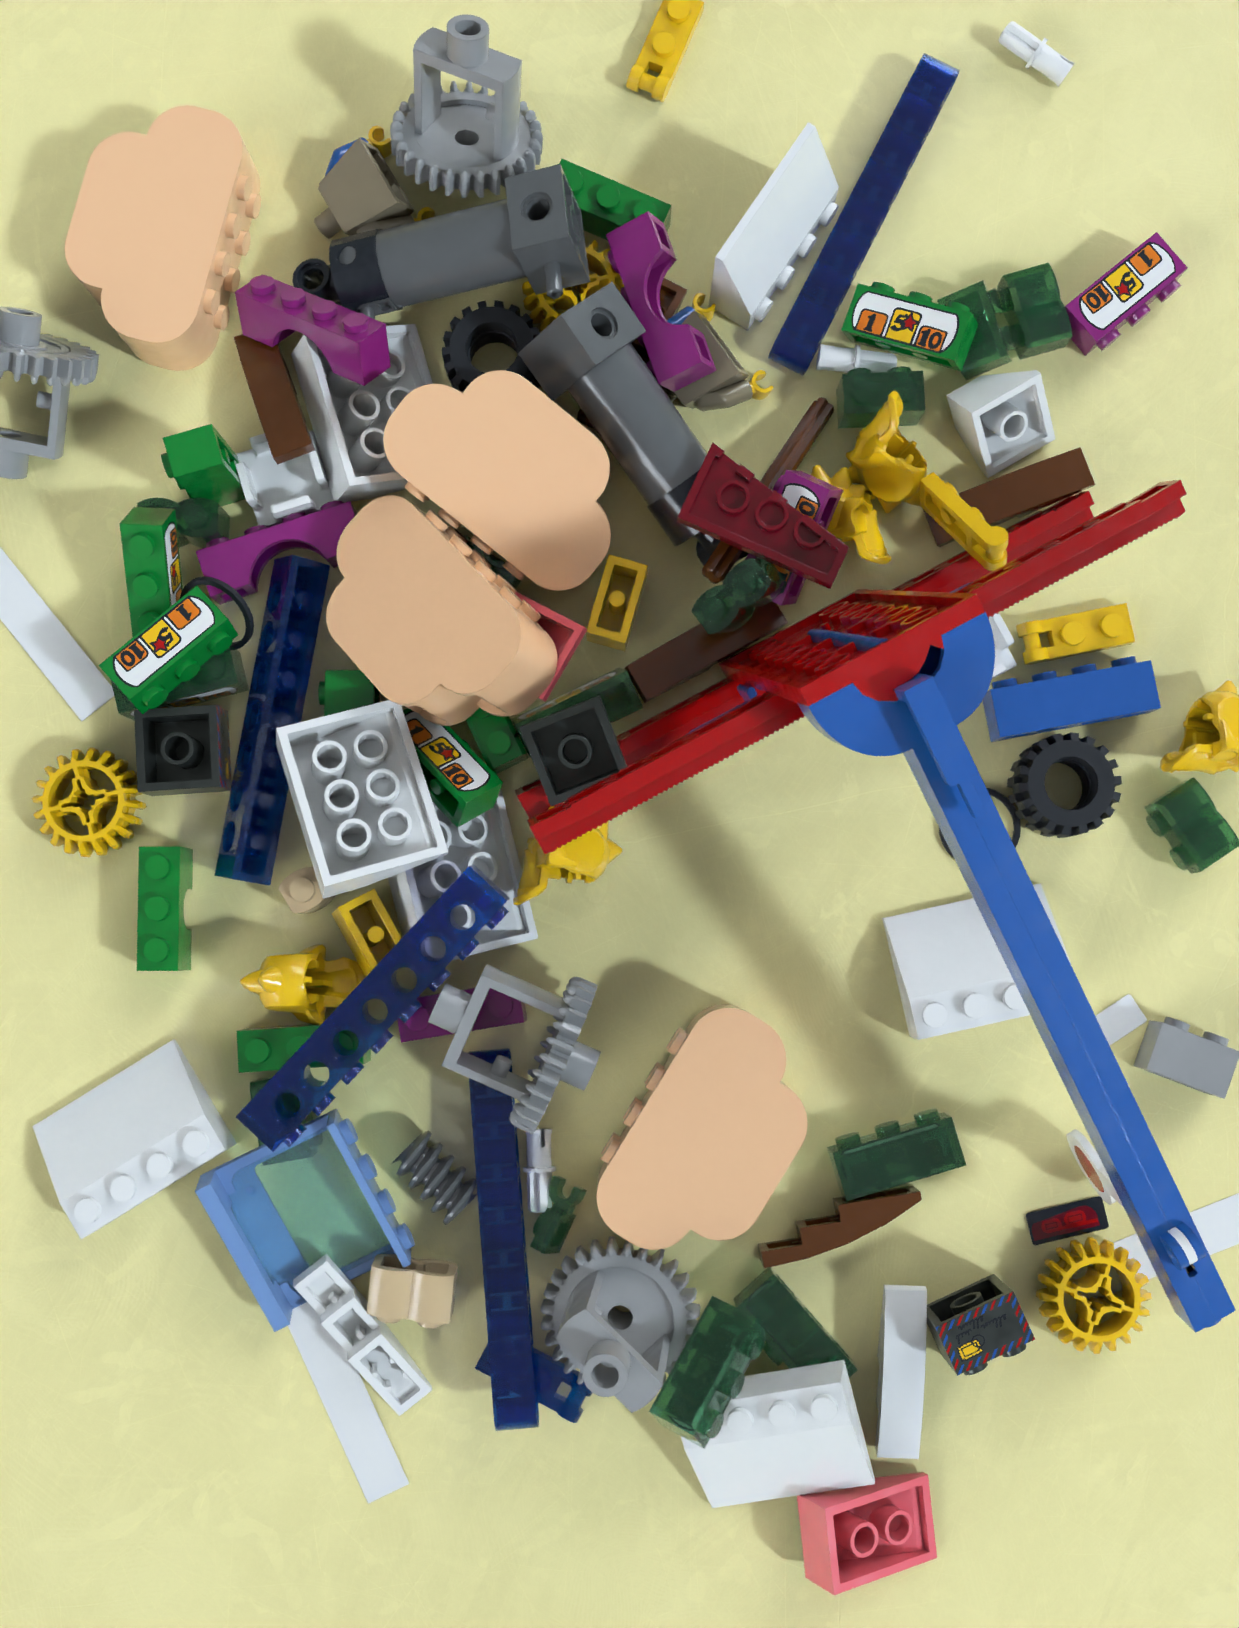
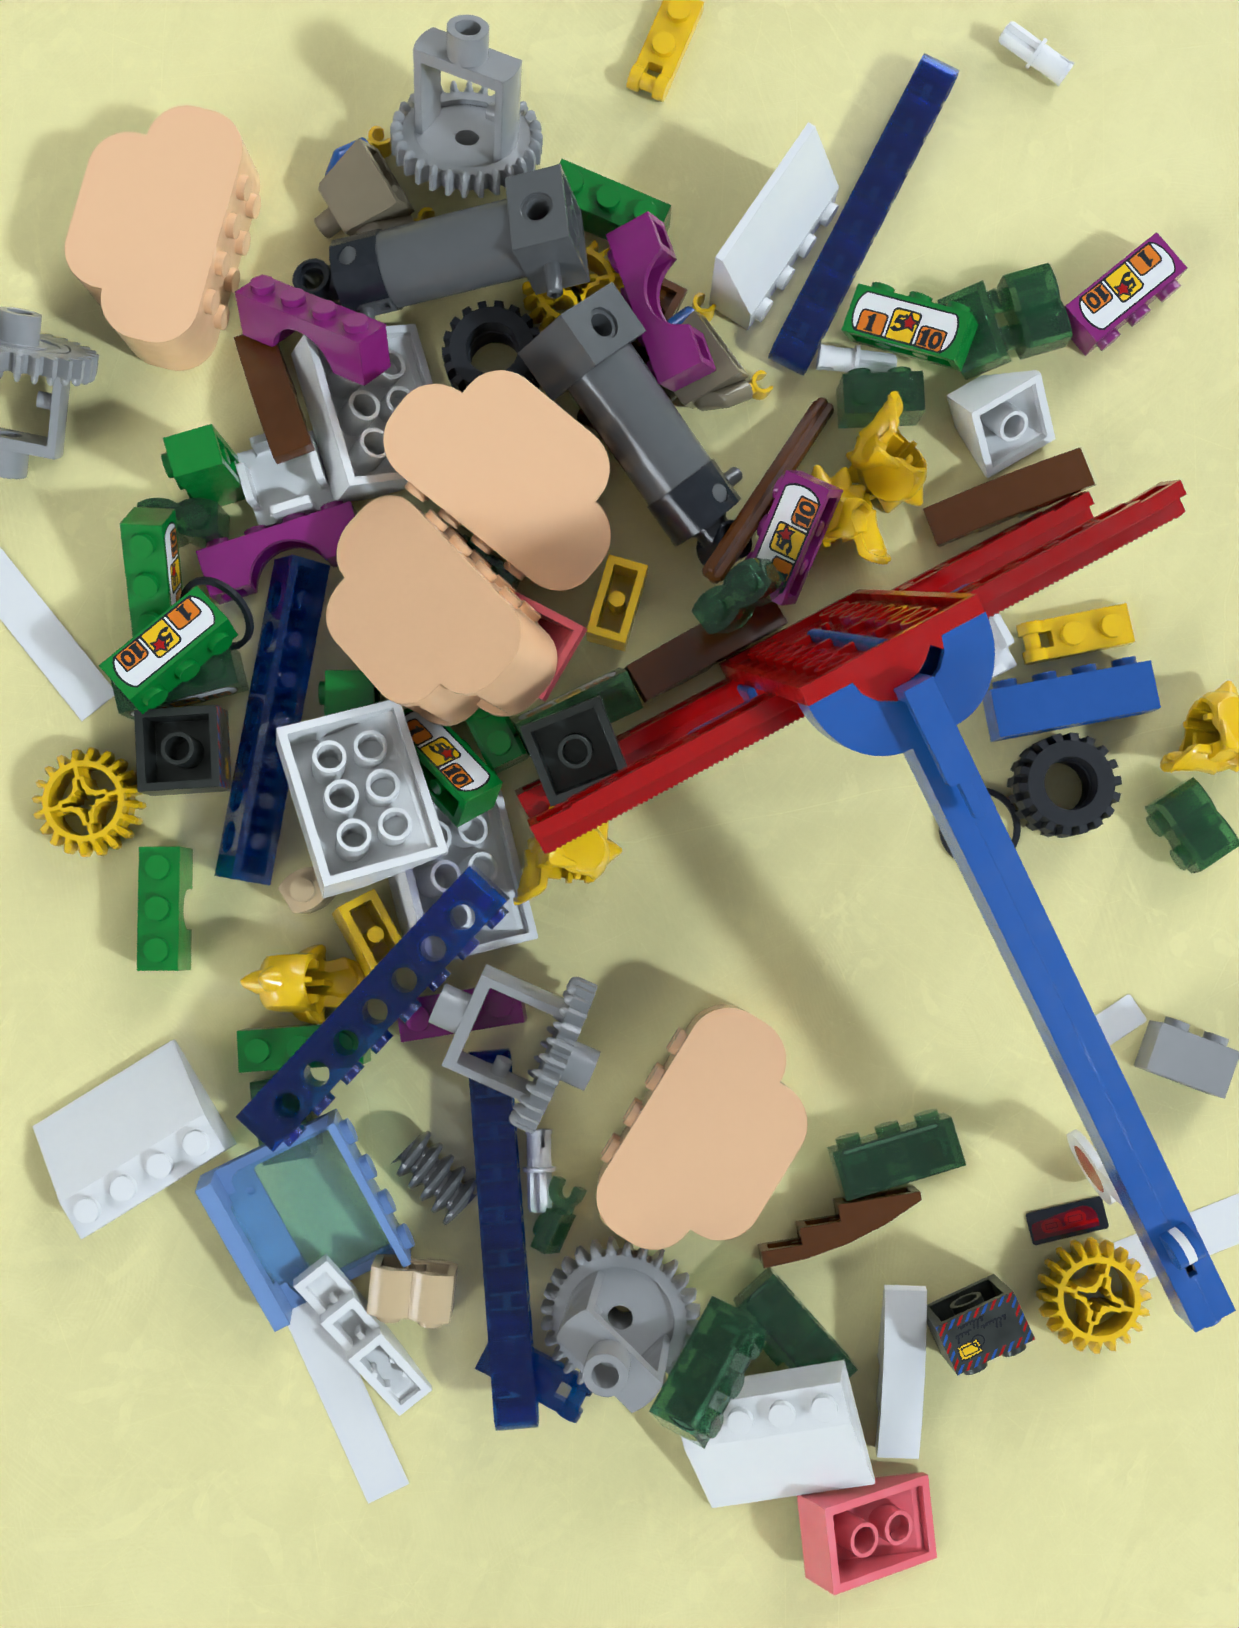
(750, 516): dark red wing -> none
(952, 969): white slope -> none
(964, 523): yellow plate -> none

